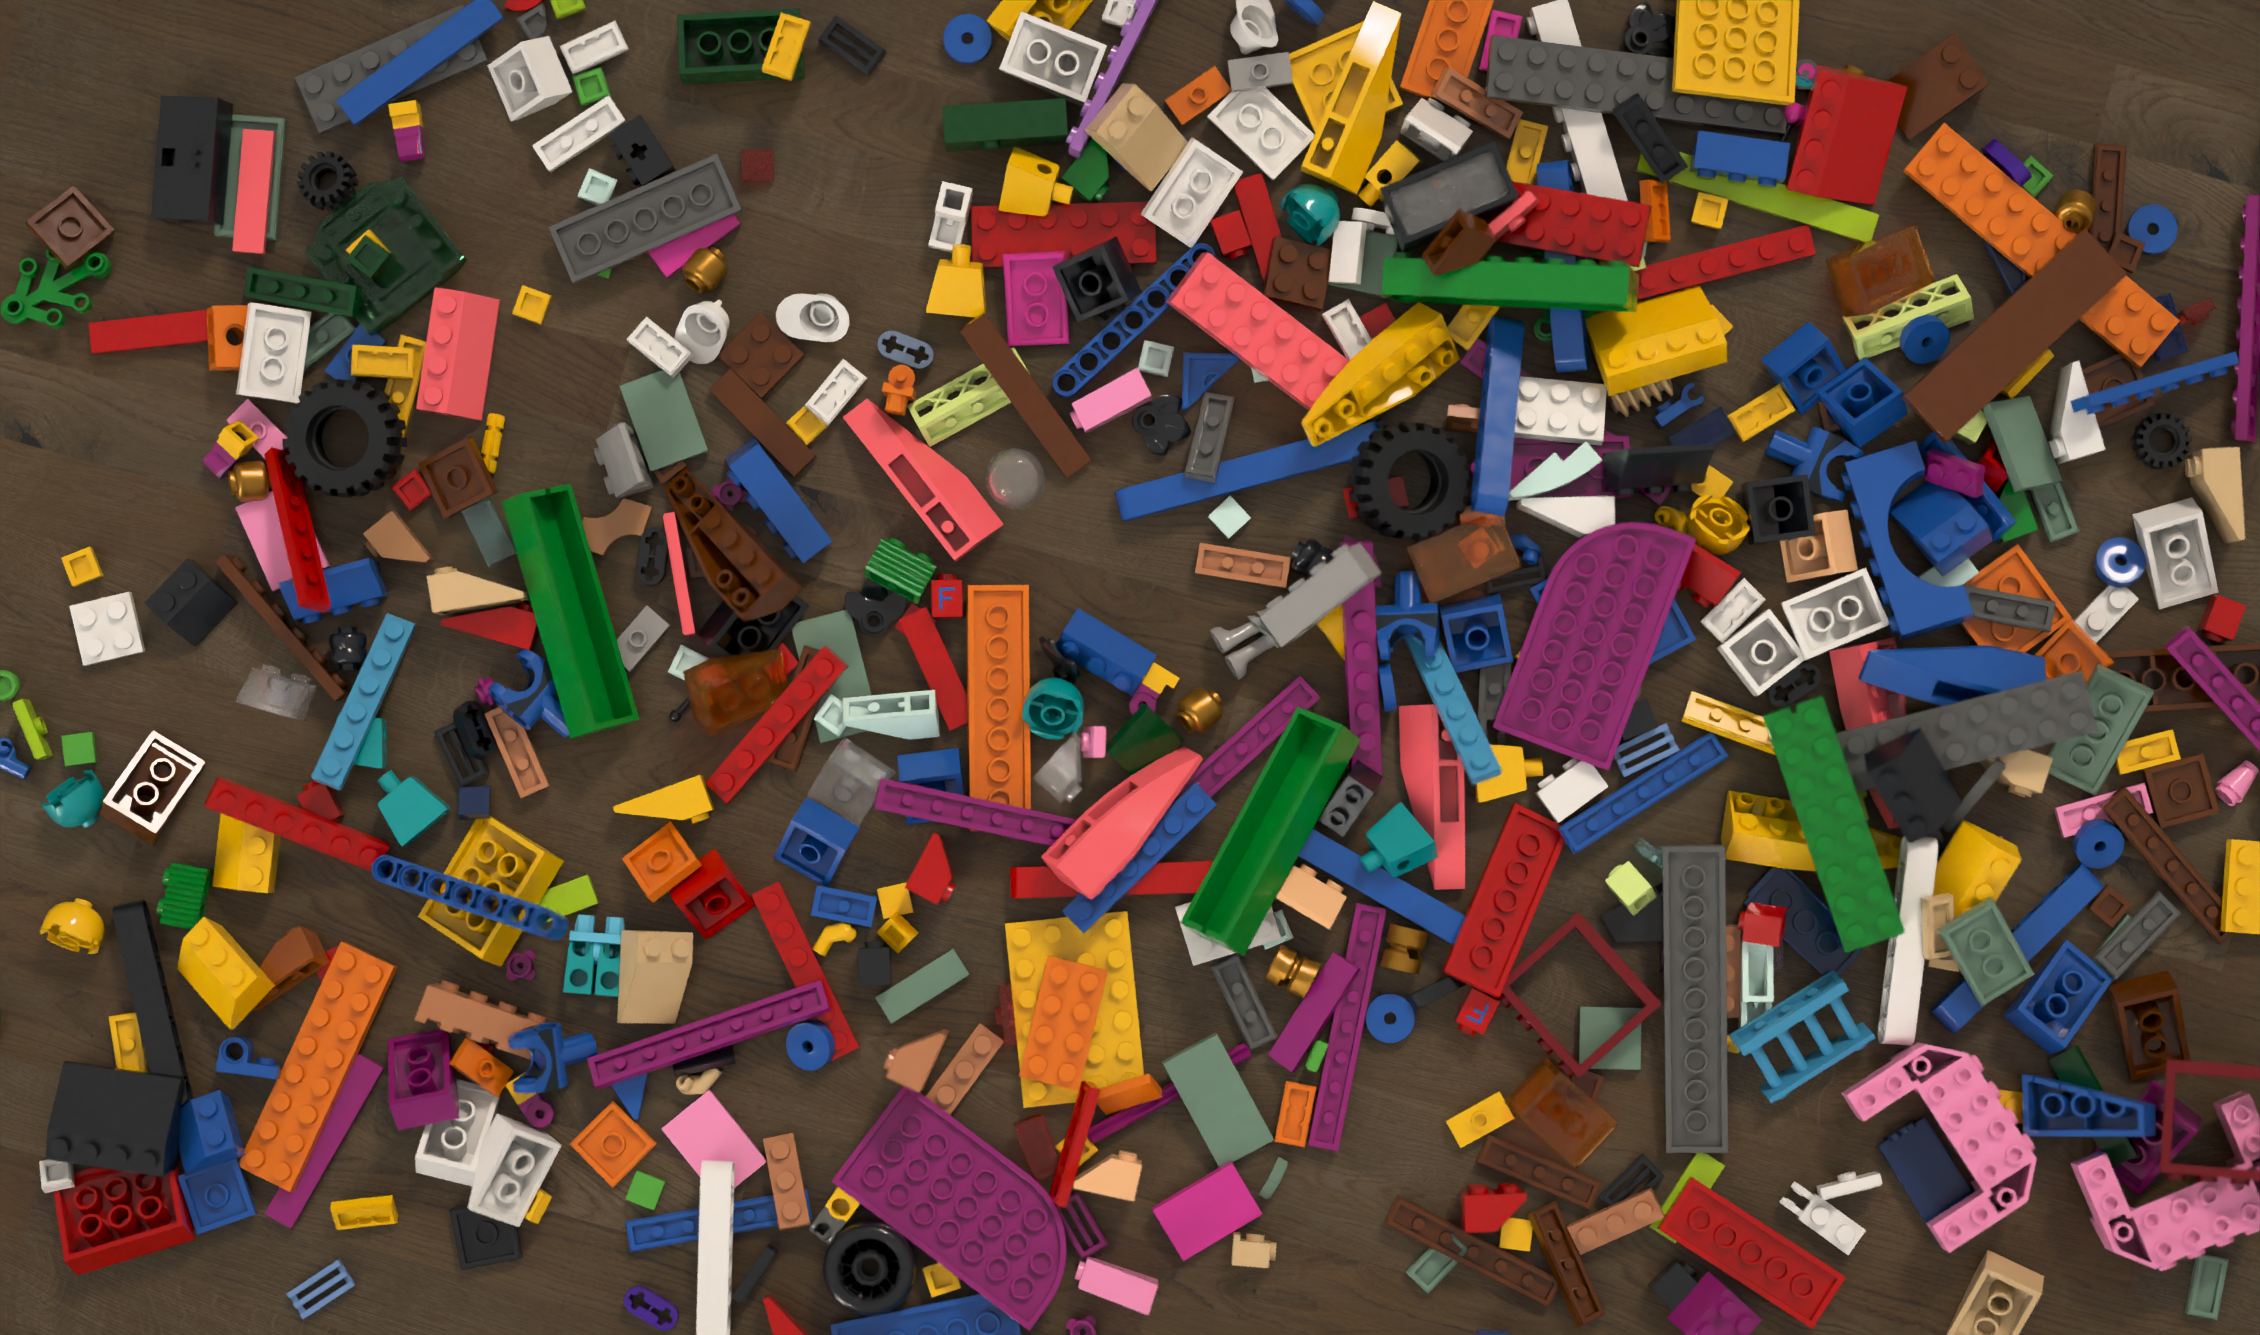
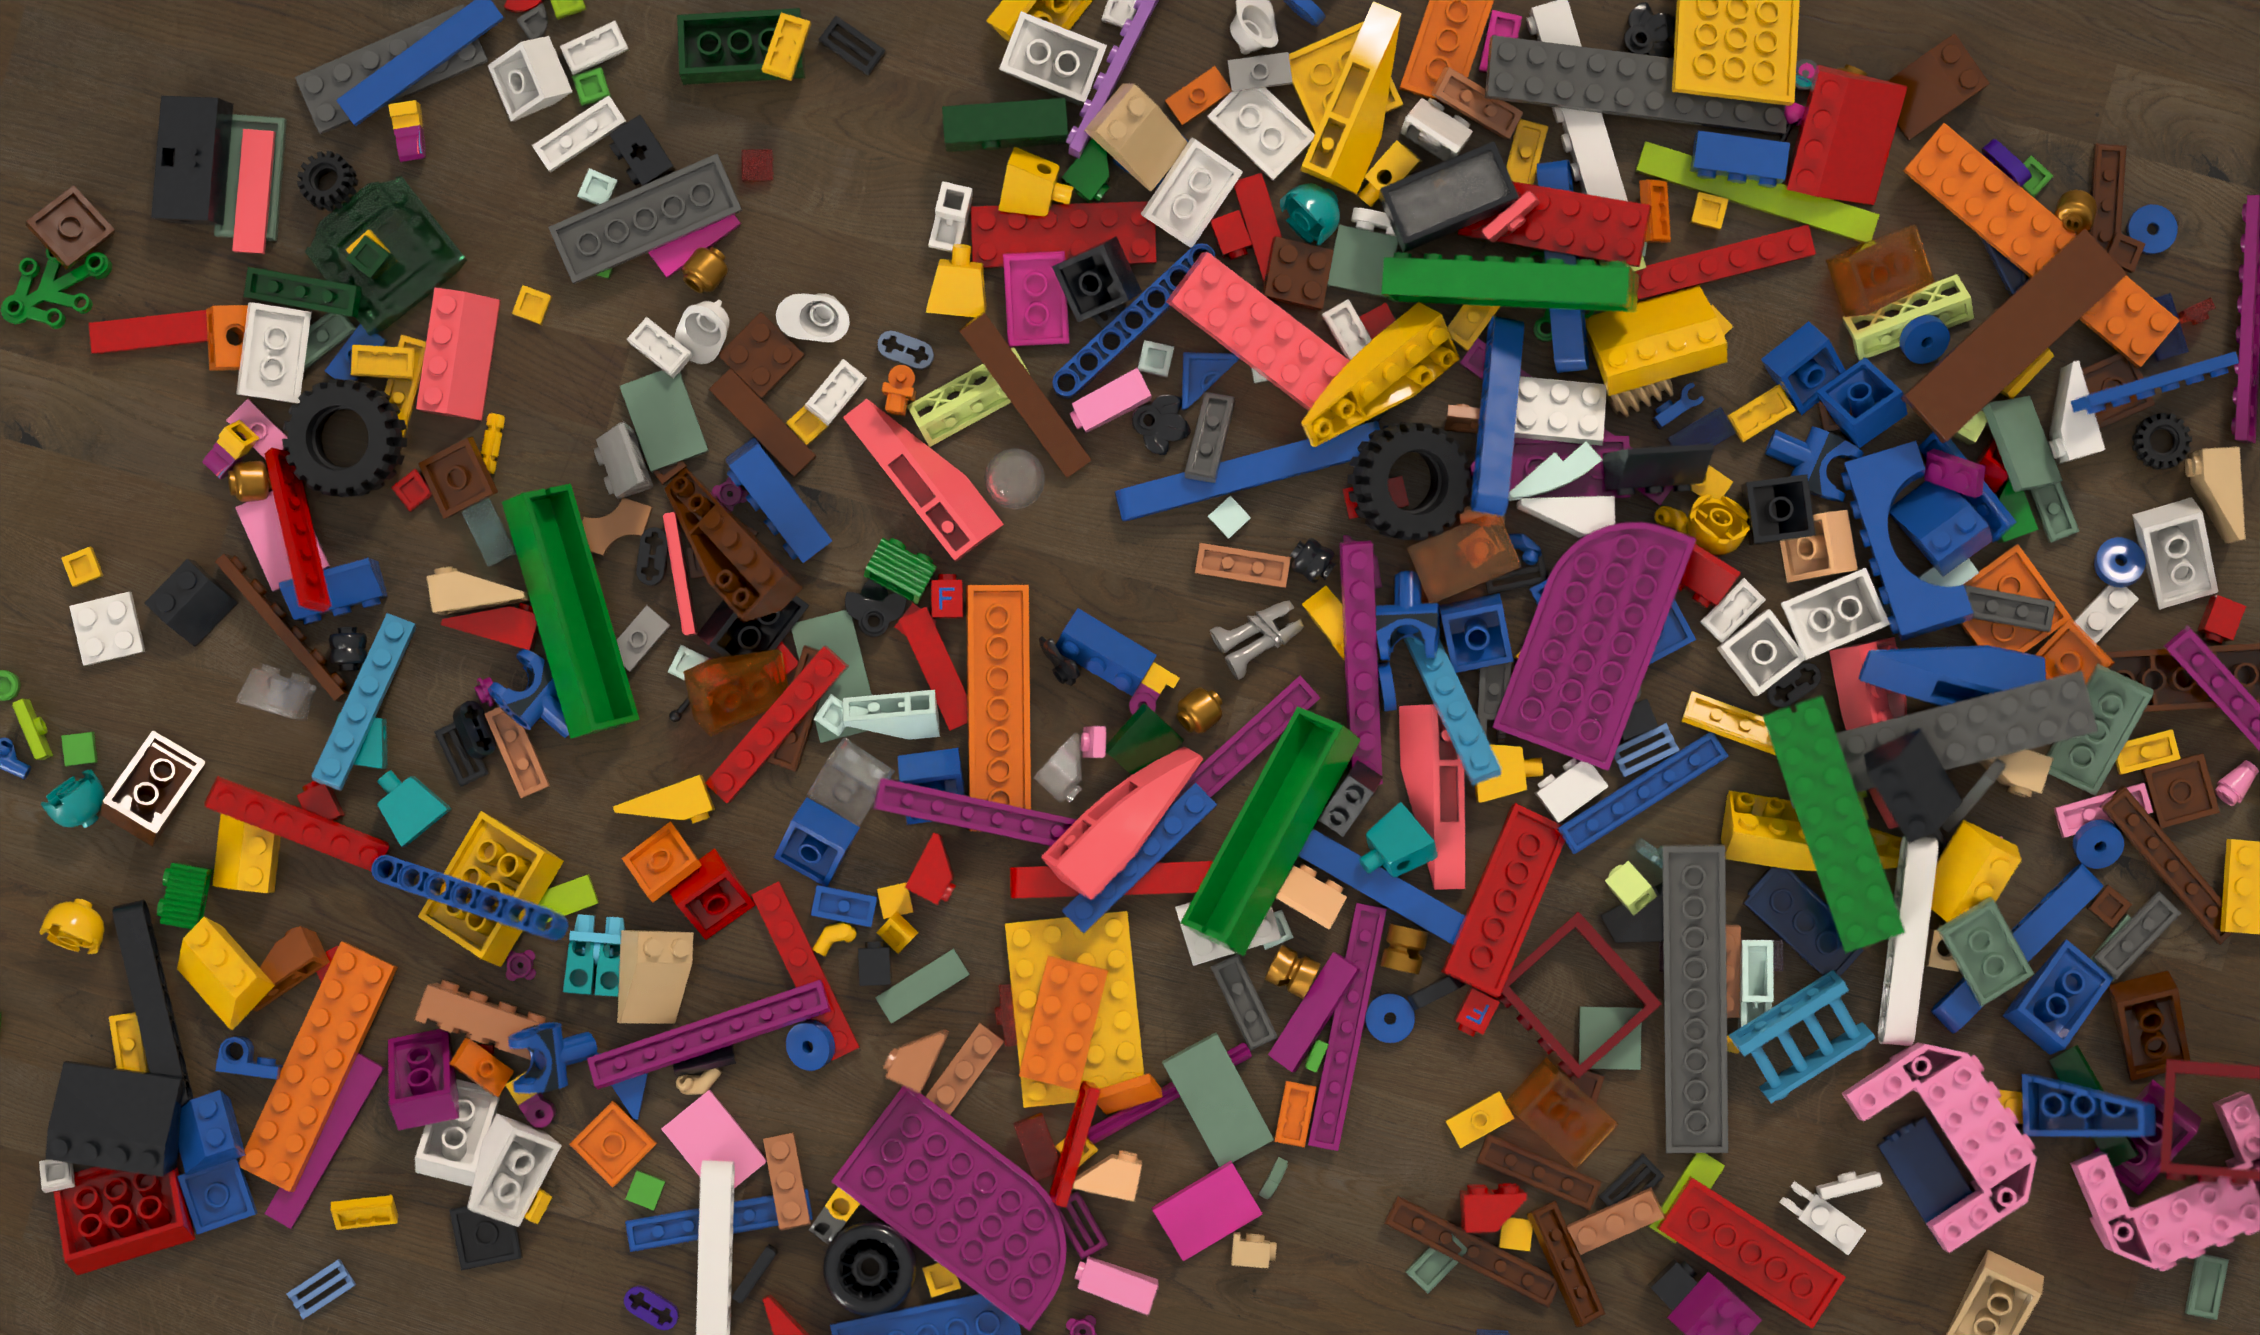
(395, 541): medium nougat slope -> none
(474, 802): dark blue tile -> none
(964, 25): blue piece -> none
(1053, 708): teal cylinder -> none
(1320, 594): light grey brick -> none
(1347, 253): white tile -> none
(1459, 243): reddish brown slope -> none
(1649, 138): black plate -> none
(1763, 924): red brick -> none
(1936, 912): tan tile -> none

